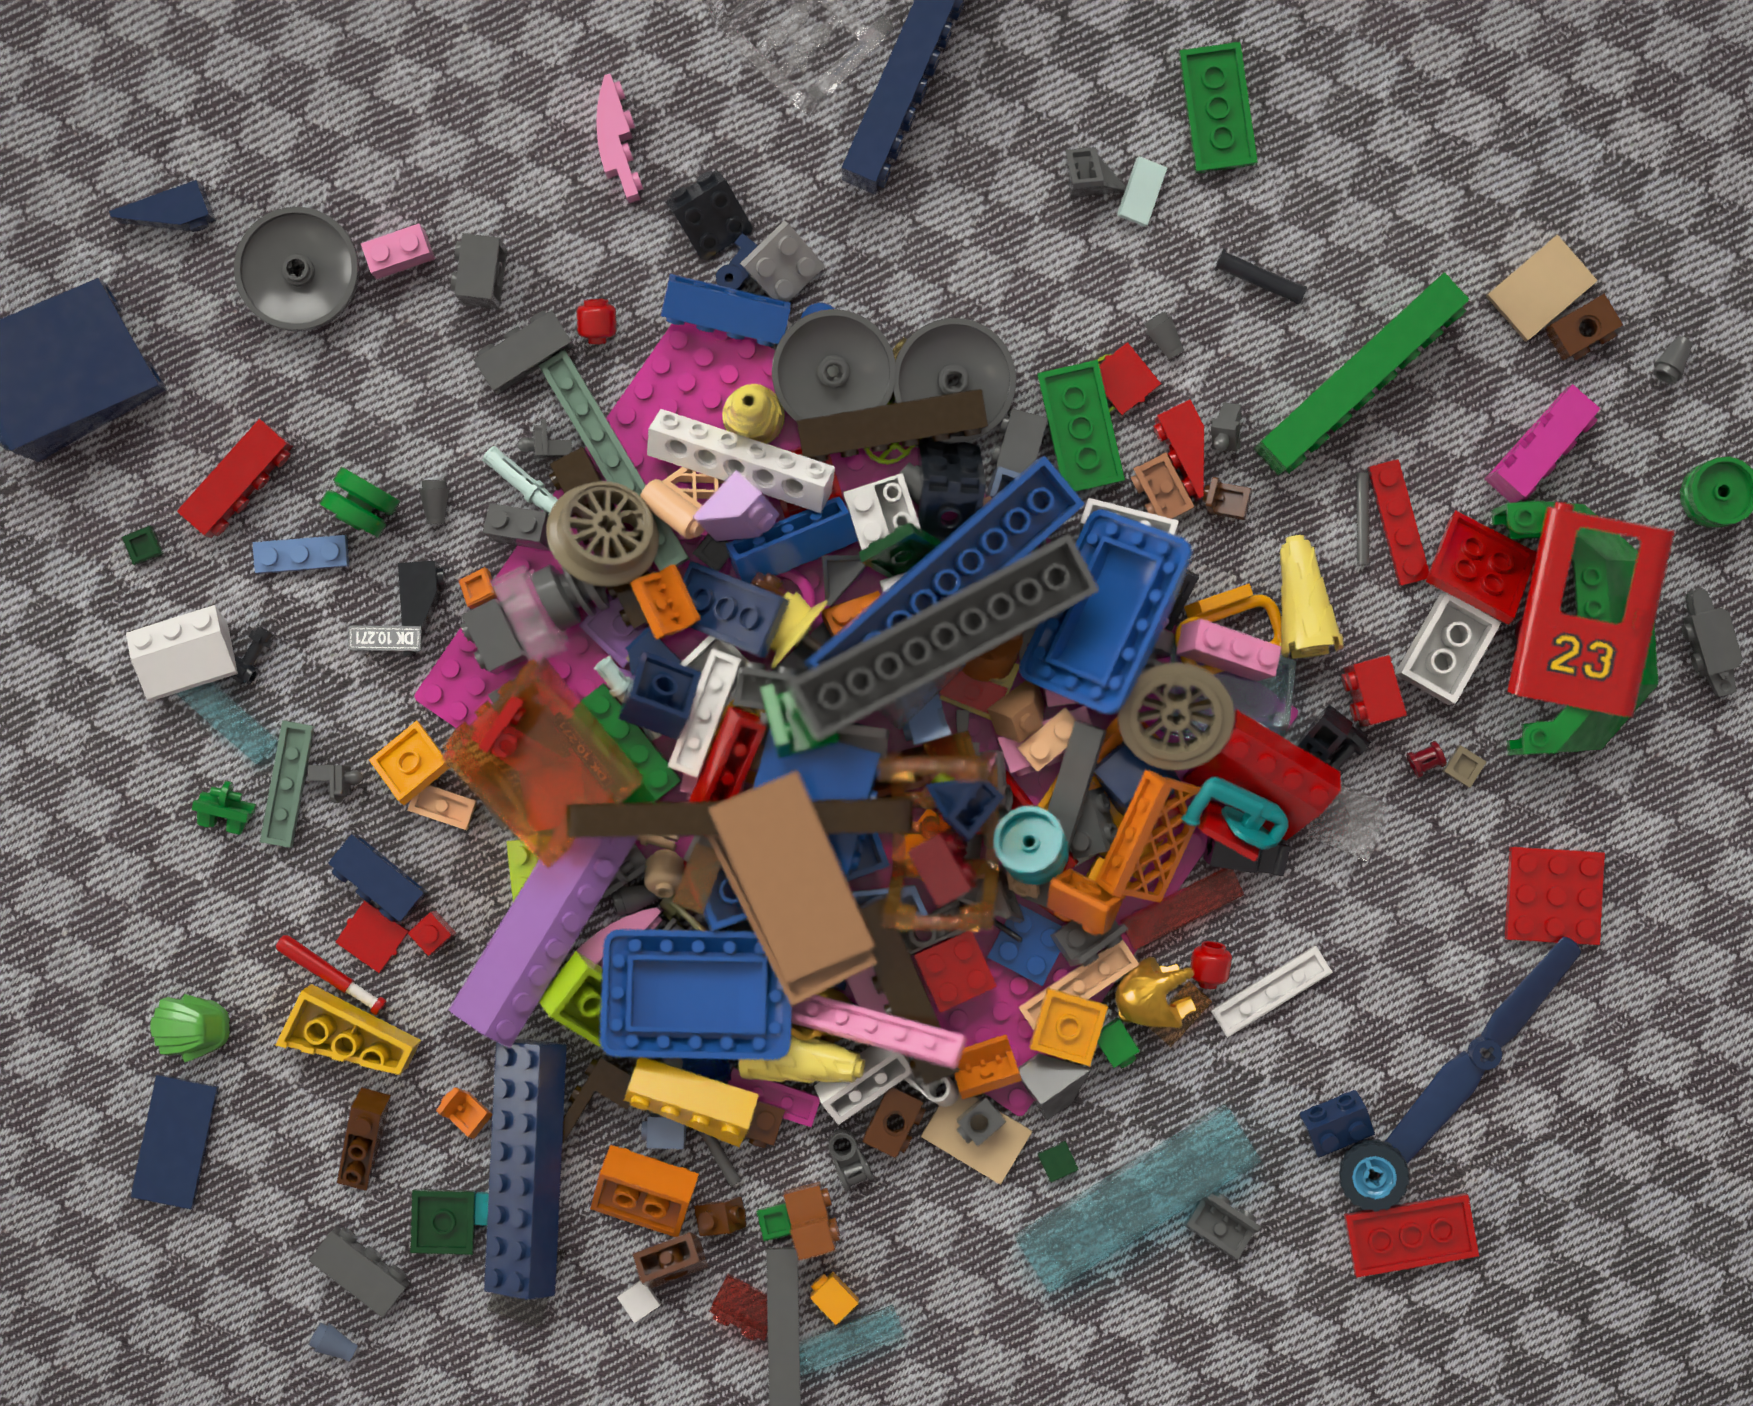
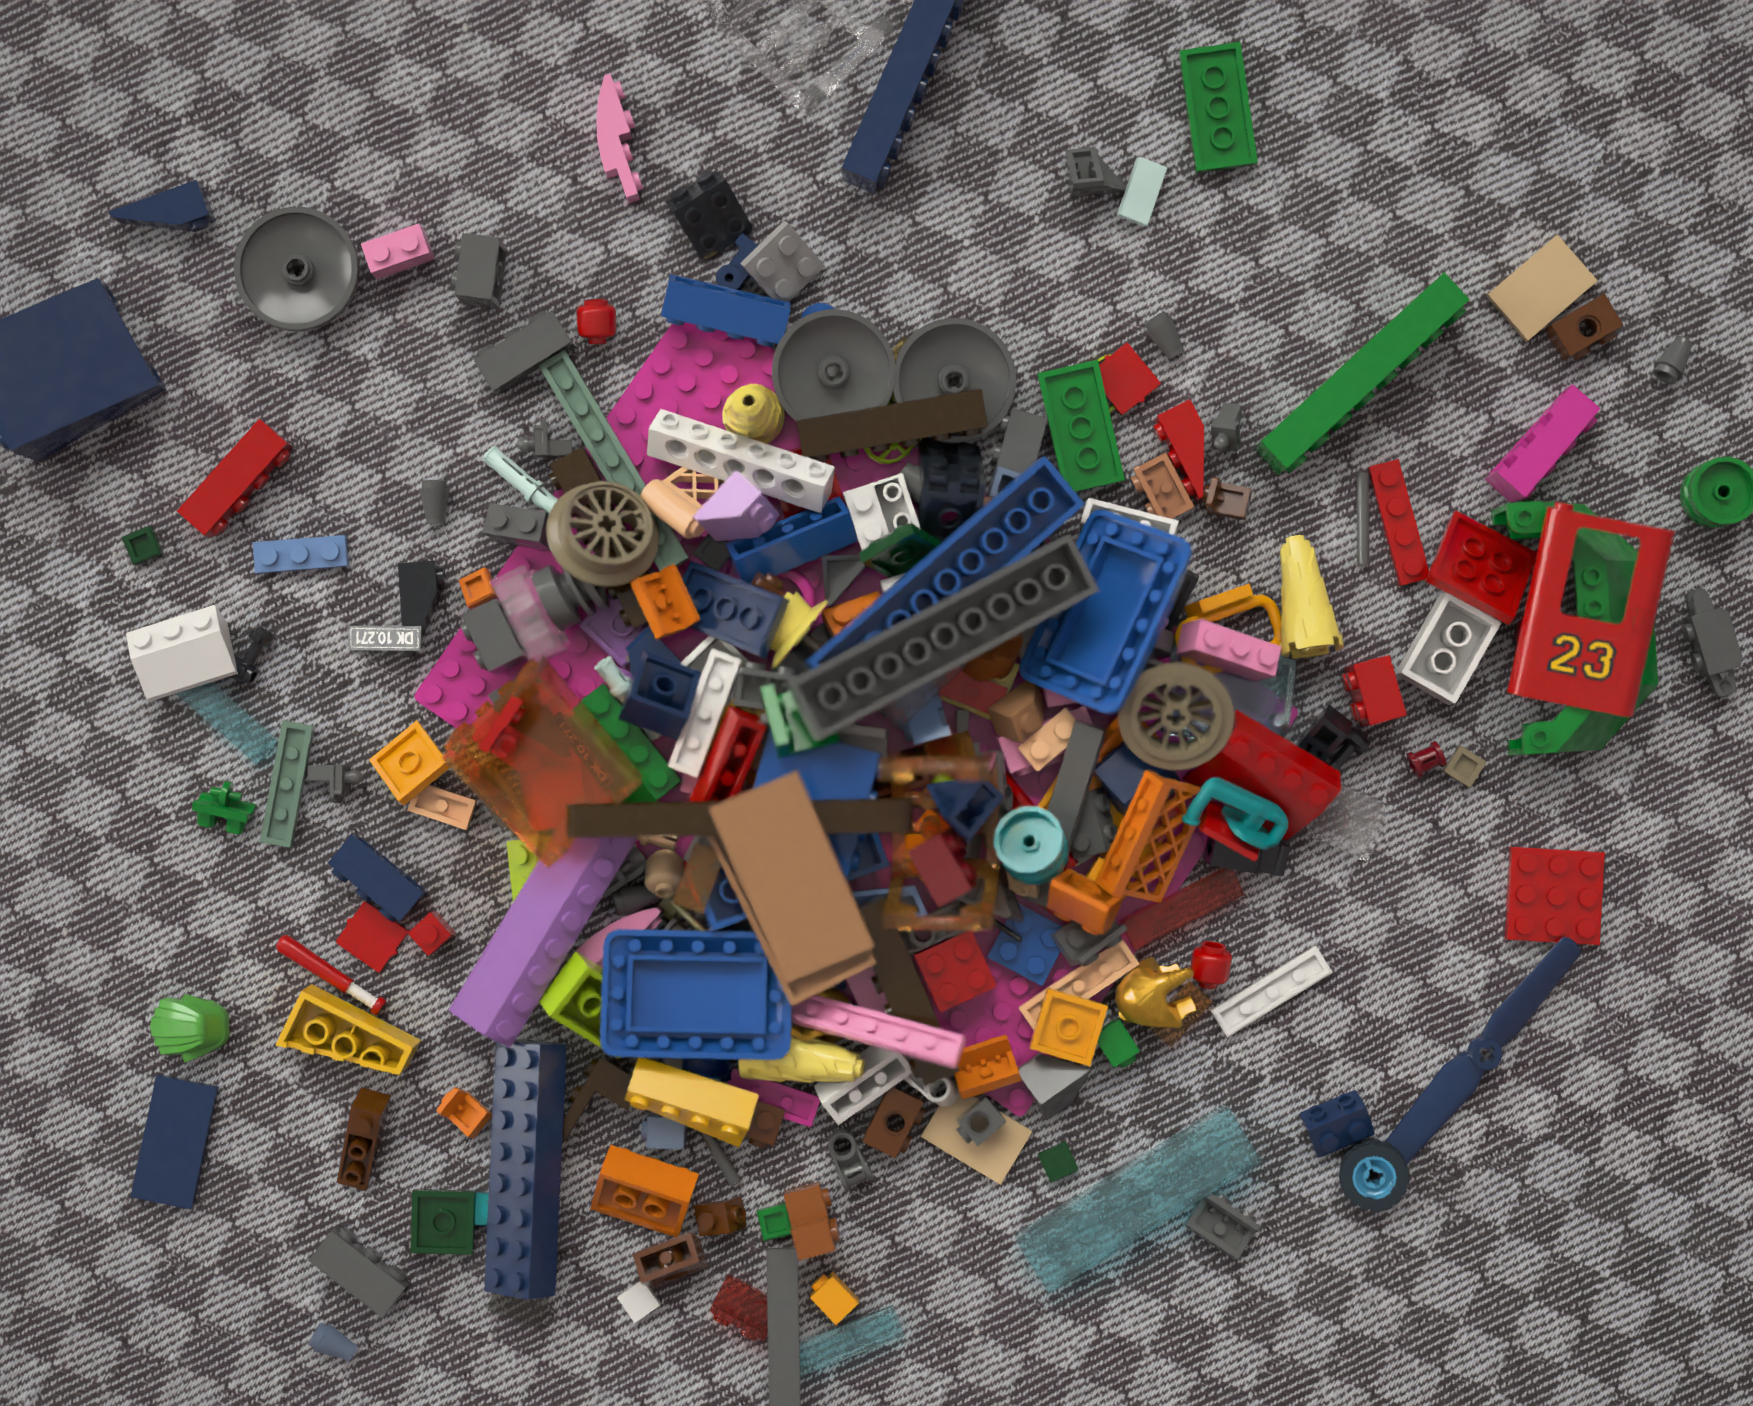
(359, 503): green wheel -> none
(1260, 277): black pin -> none
(1411, 1235): red plate -> none

